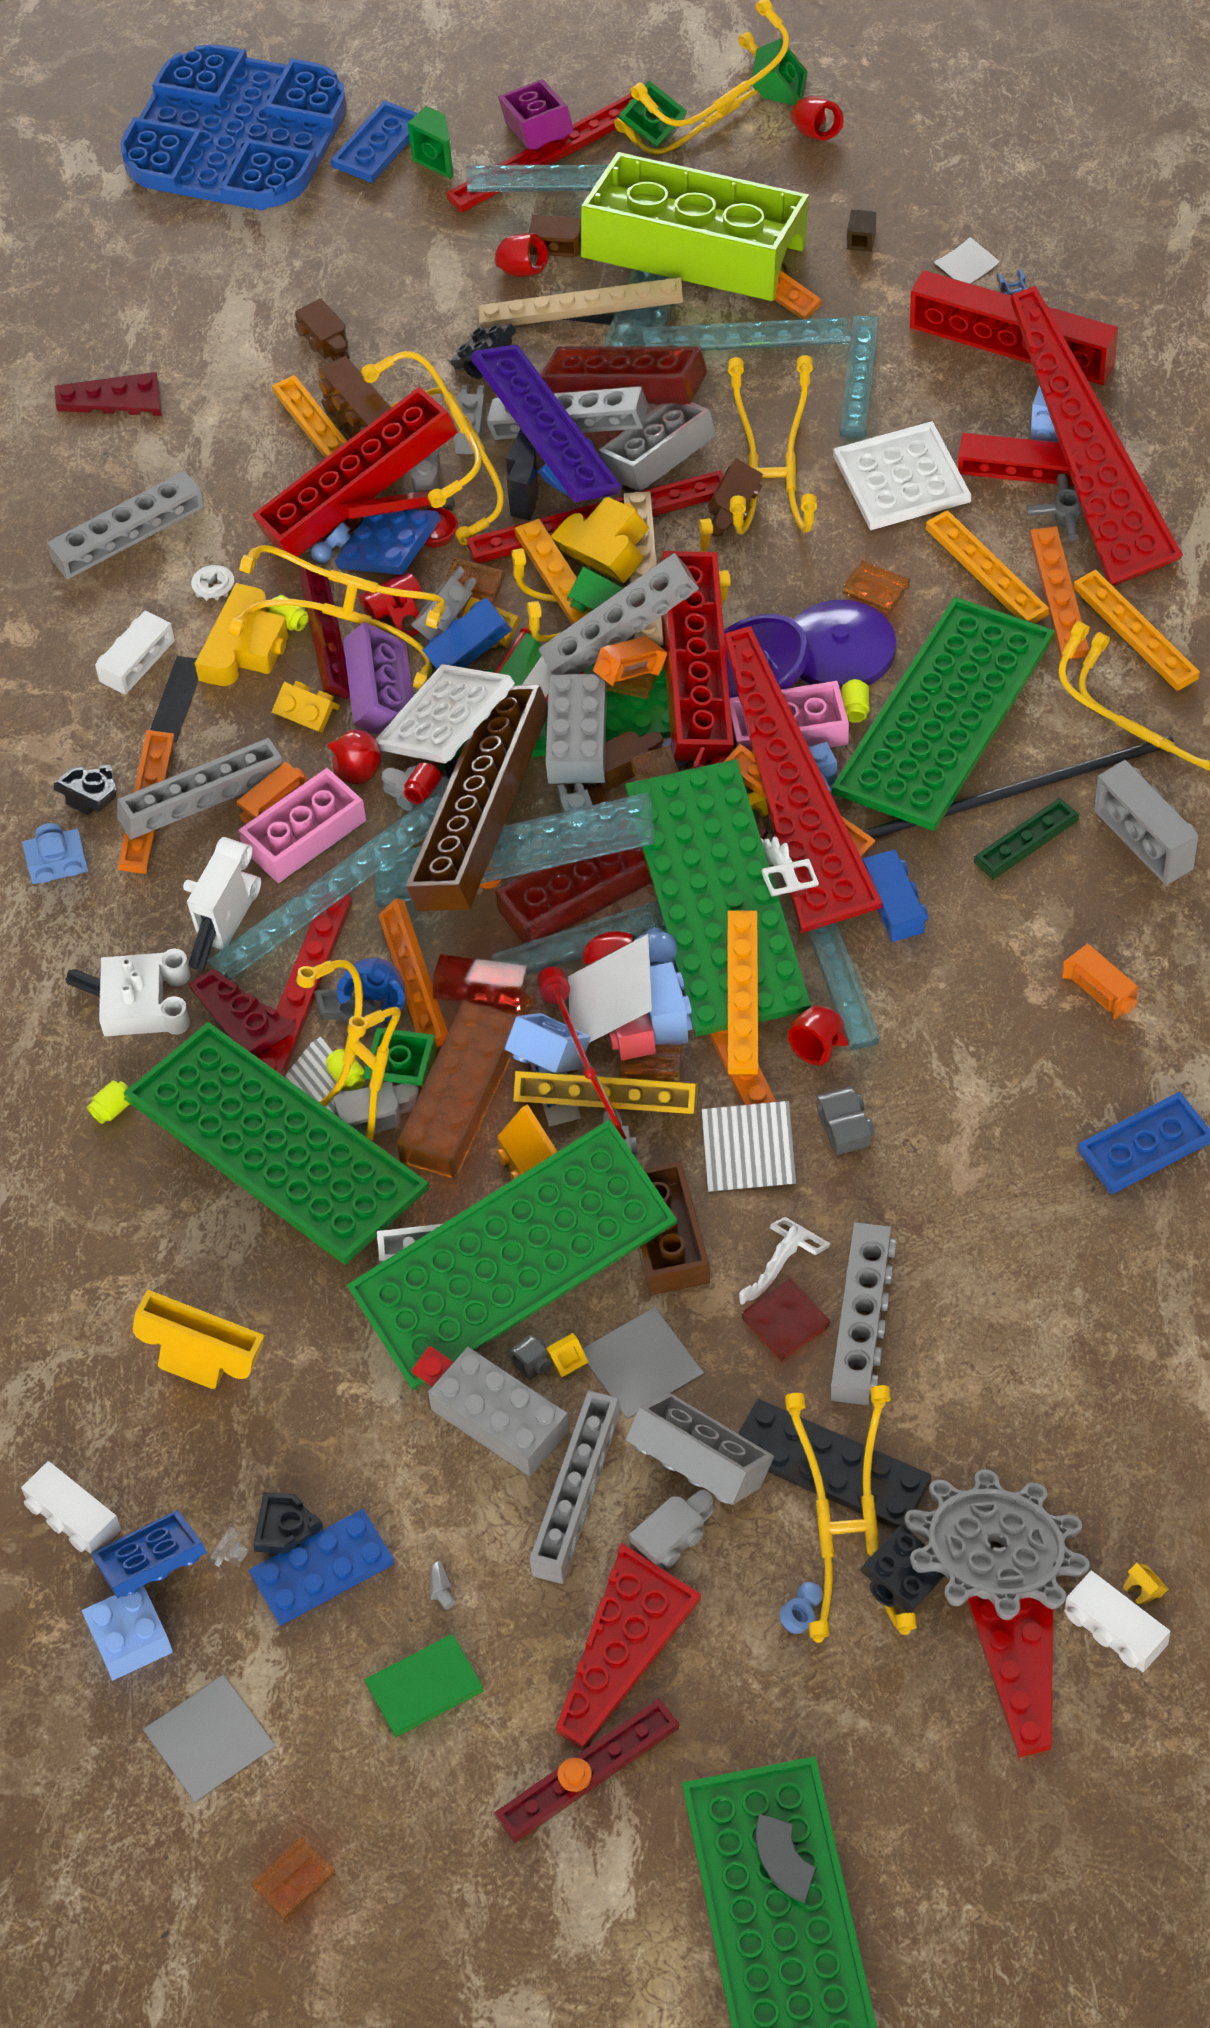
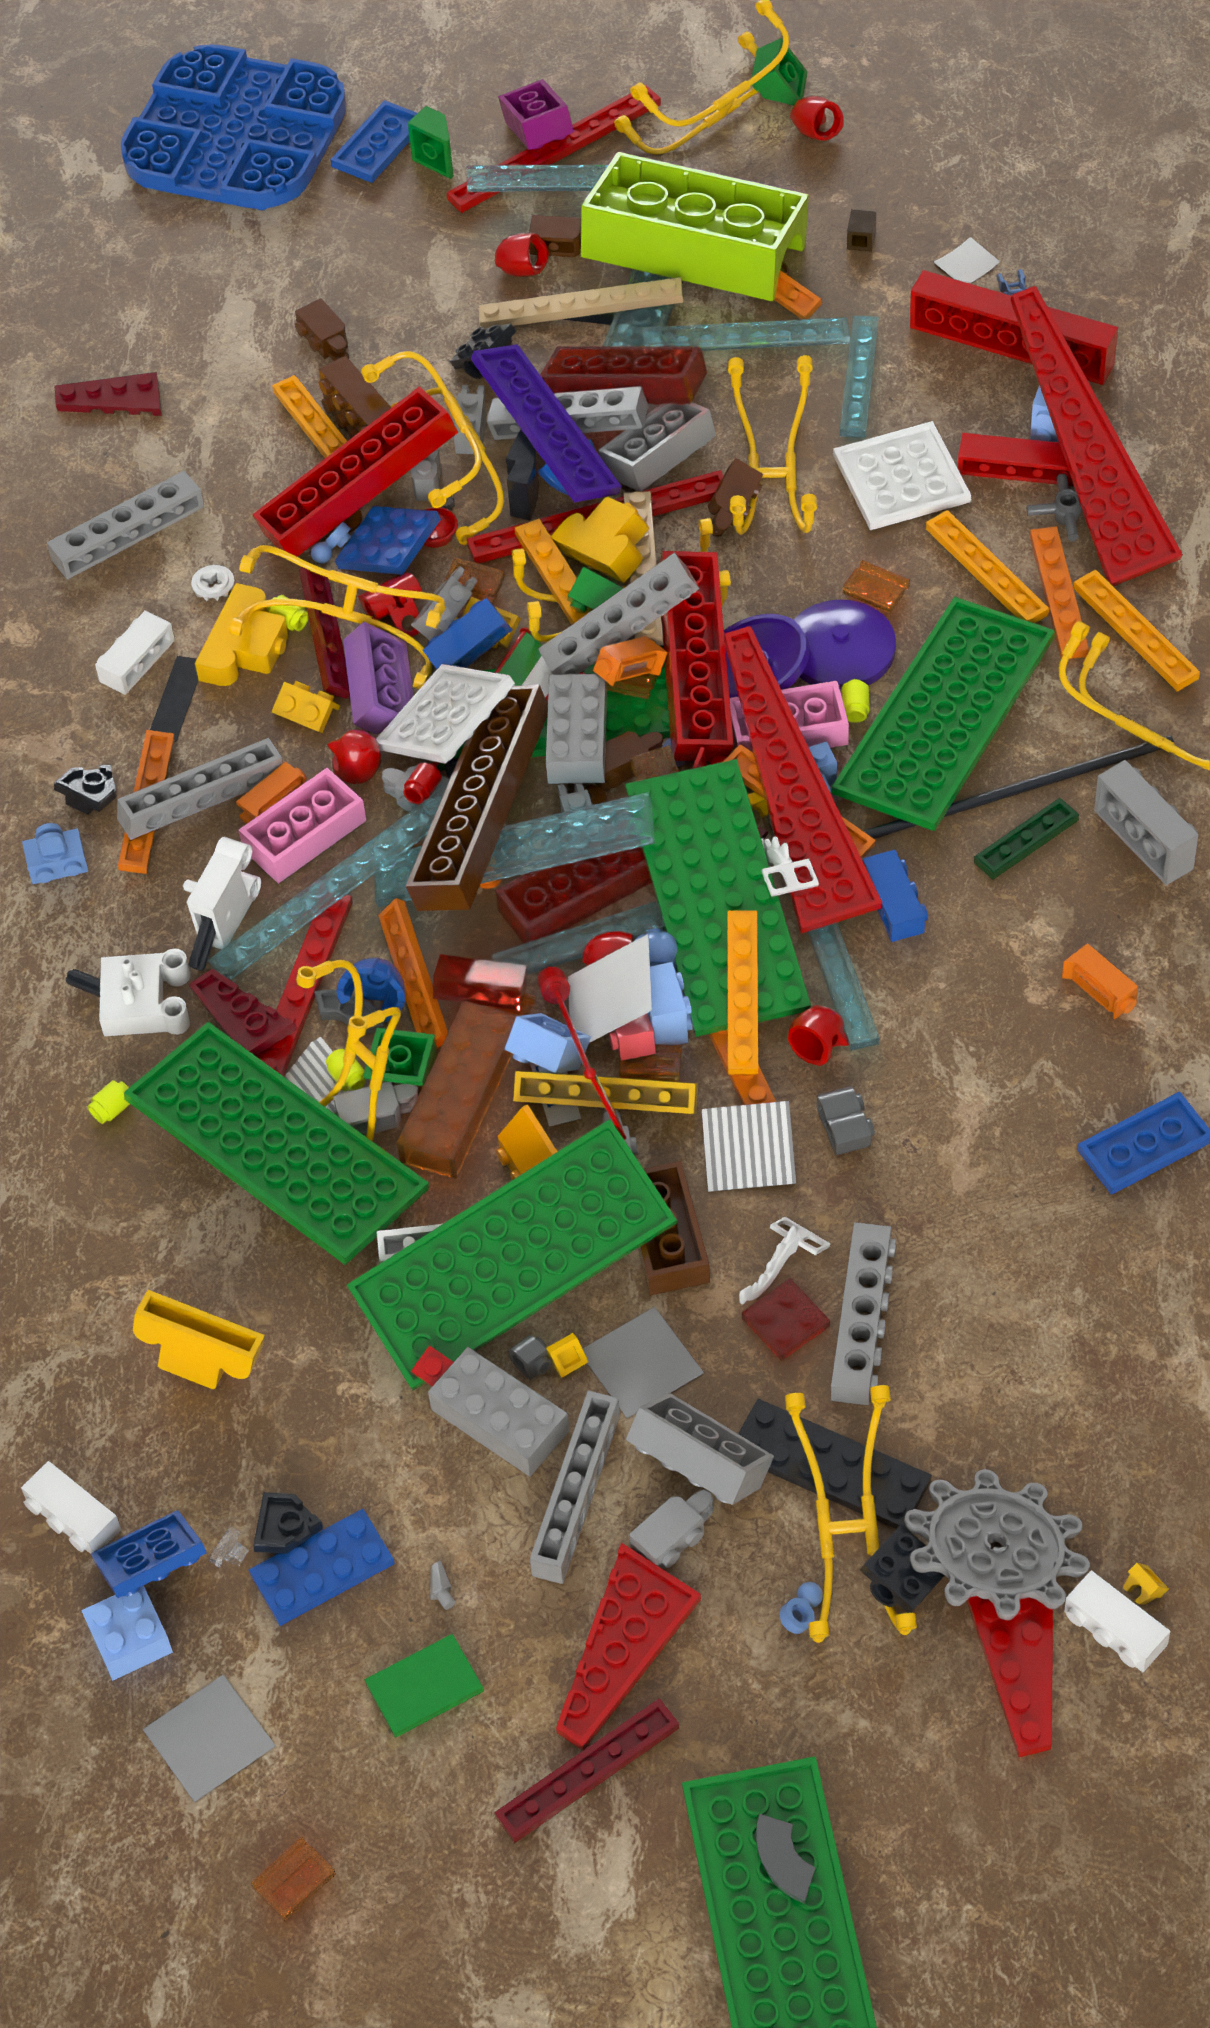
(384, 505): red tile -> none
(574, 1774): orange plate -> none
(647, 123): green slope -> none

